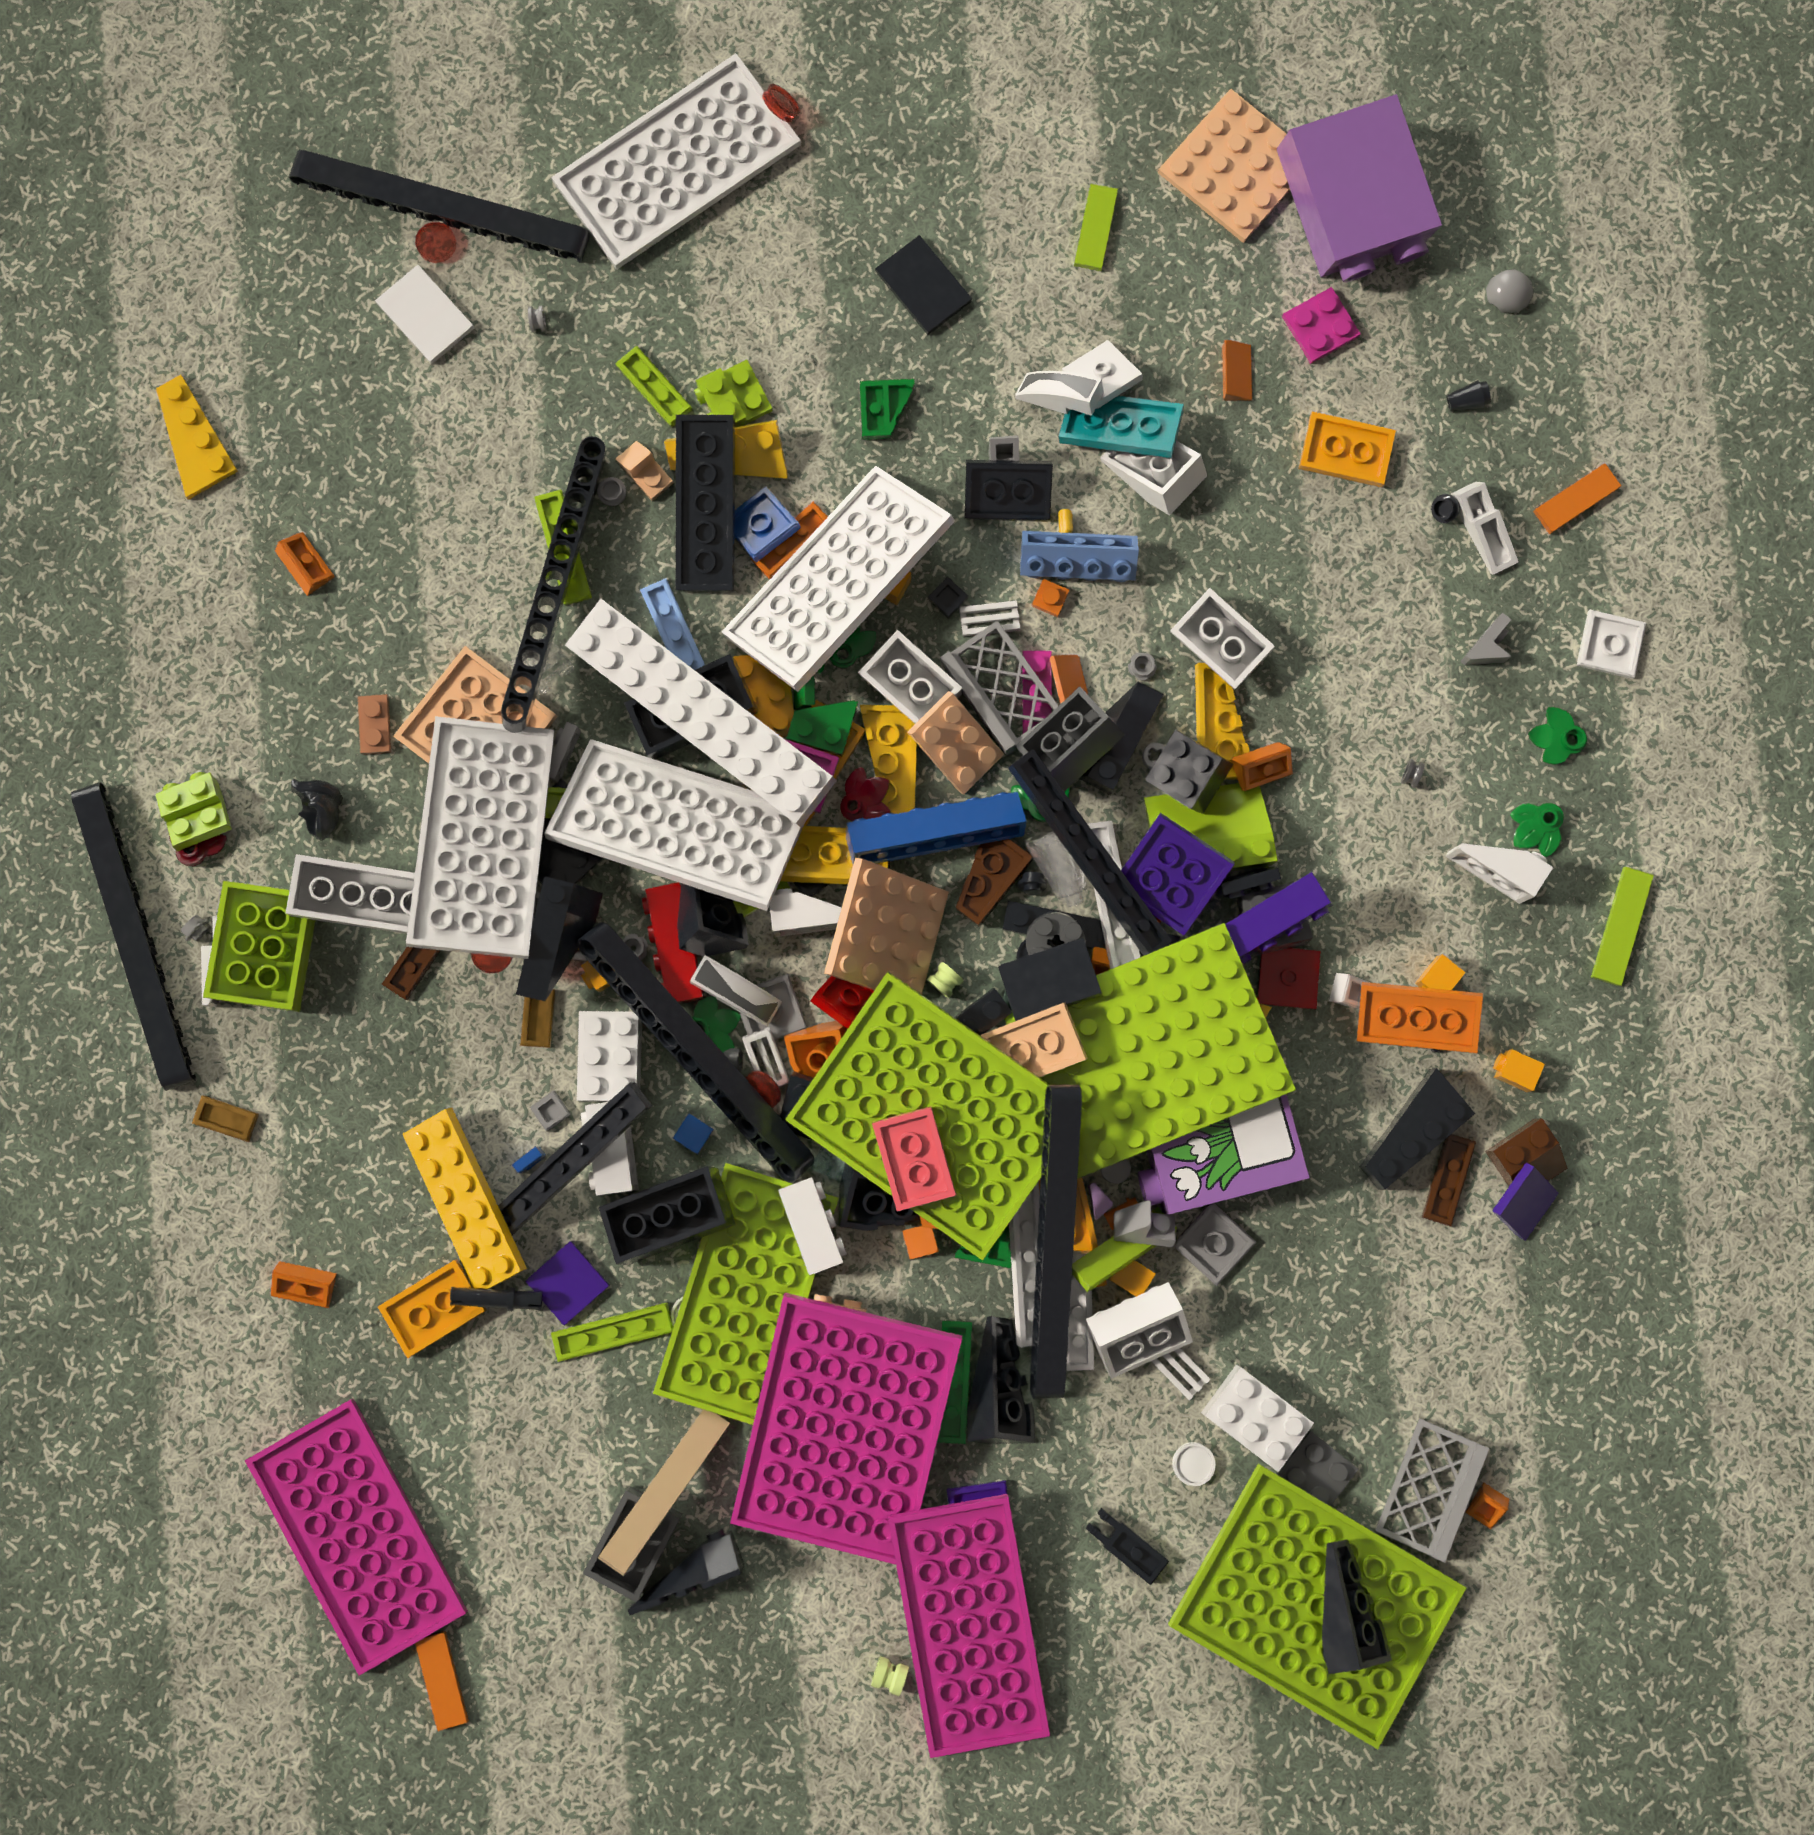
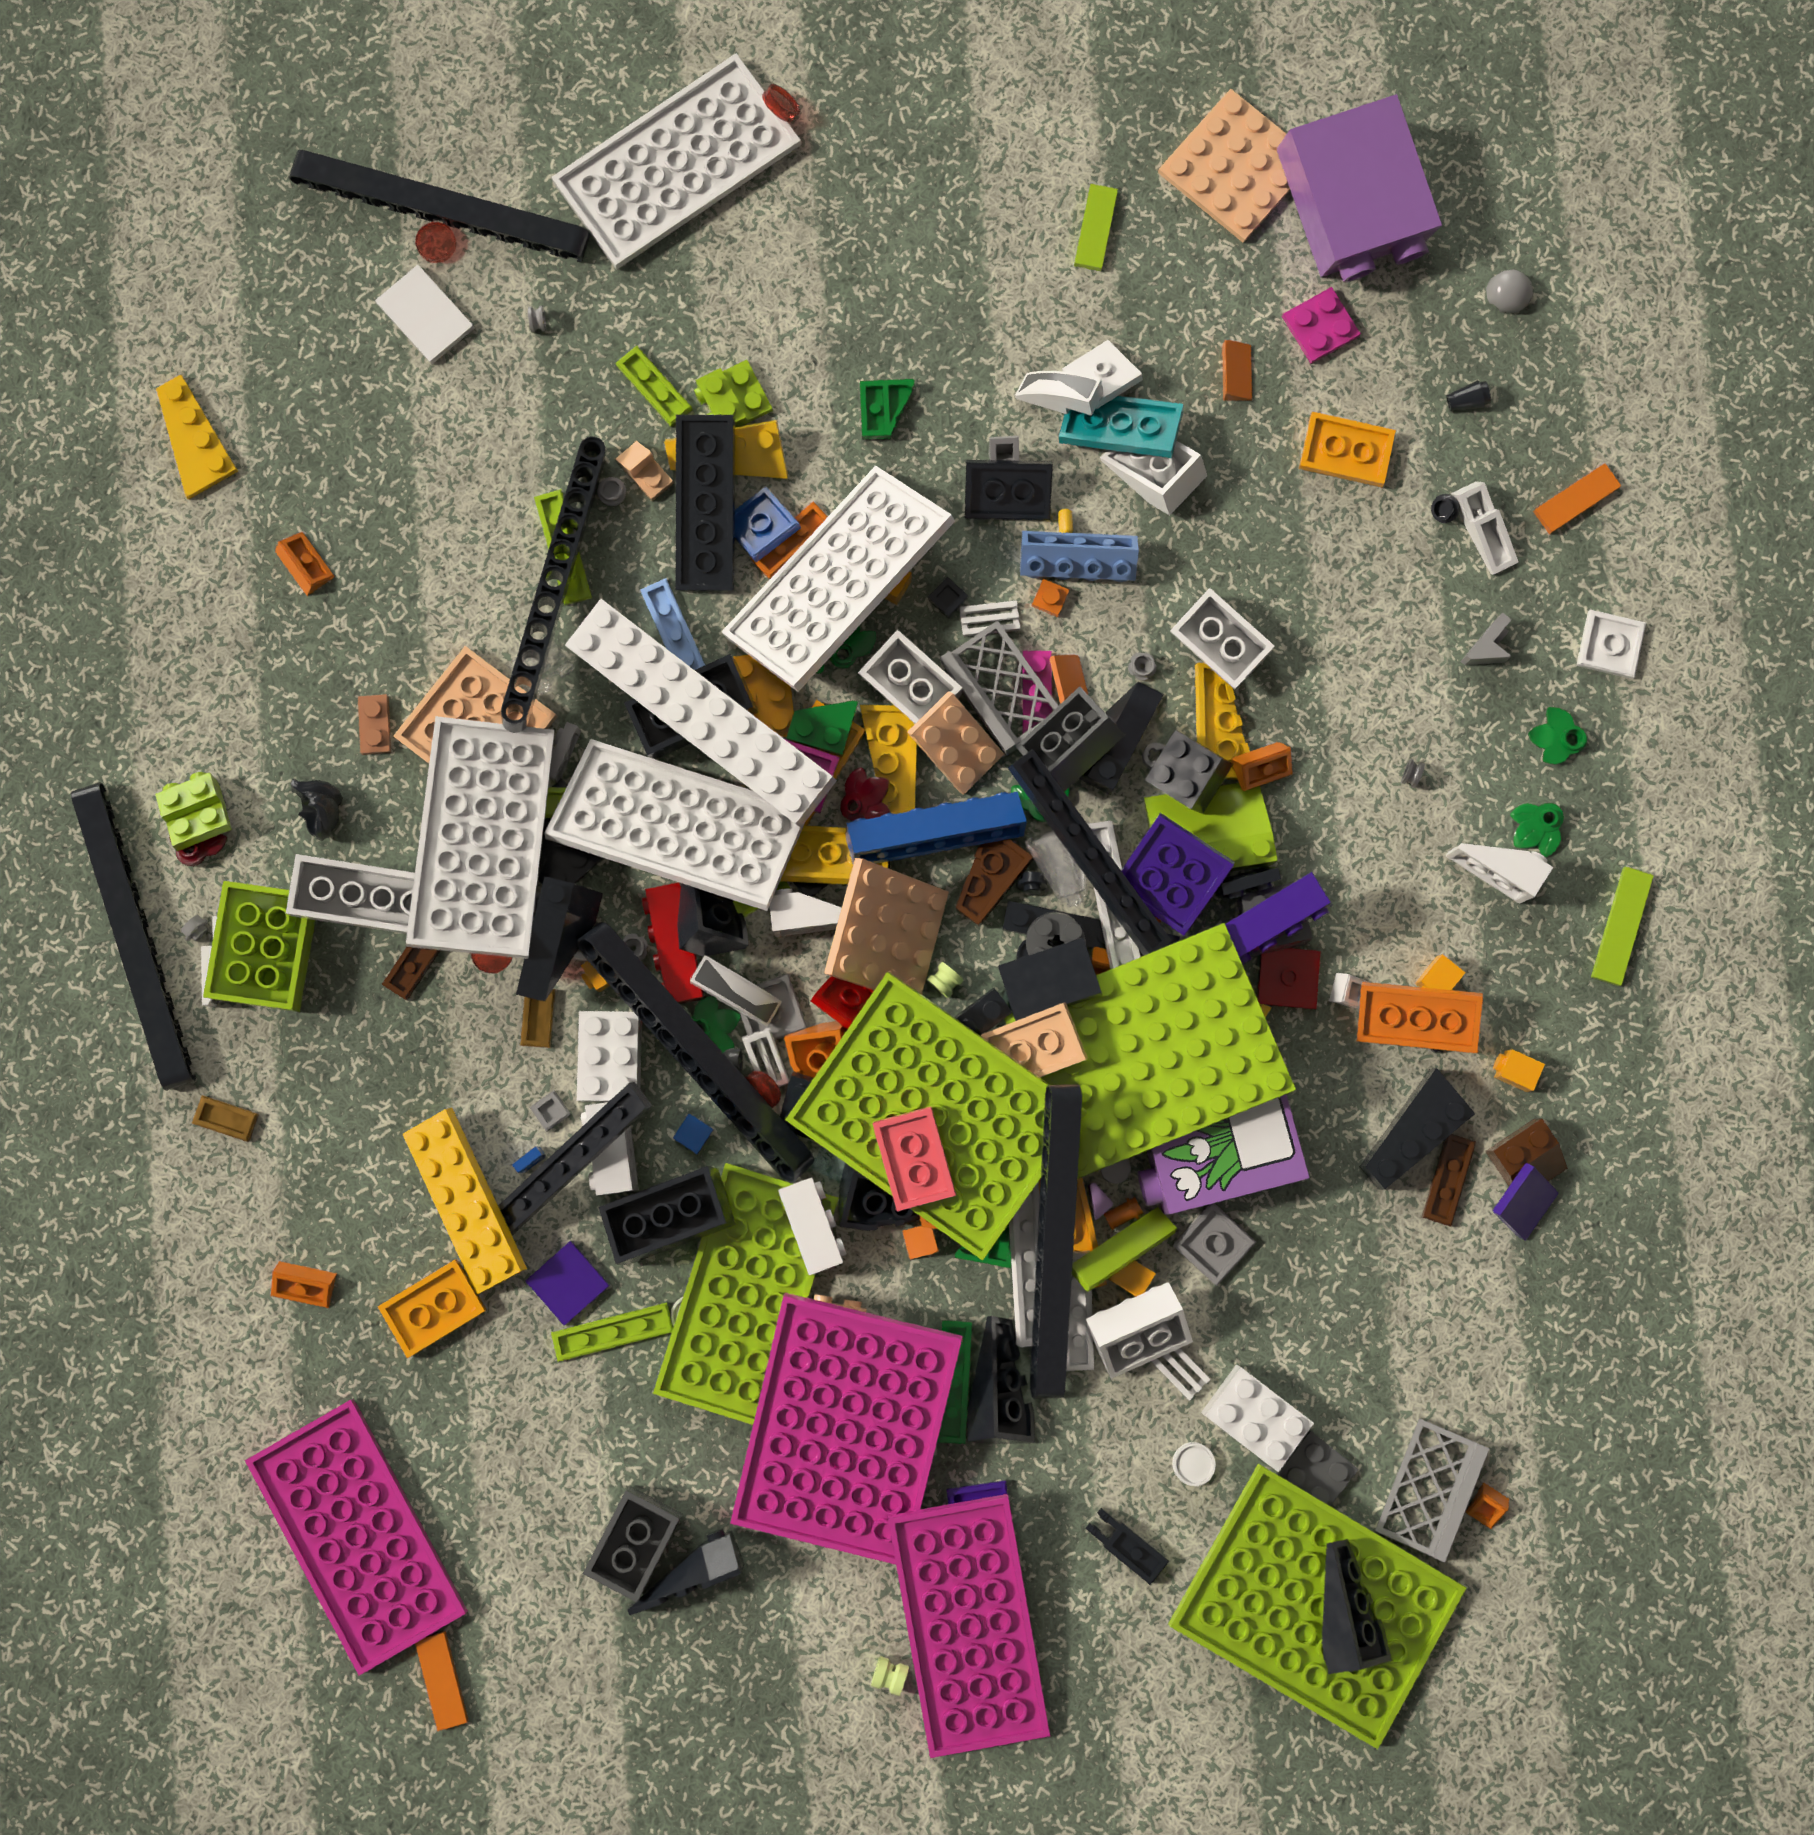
(507, 1299): black pin -> none
(663, 1491): tan tile -> none
(806, 696): green tile -> none
(923, 285): black tile -> none
(1141, 1226): light grey slope -> none

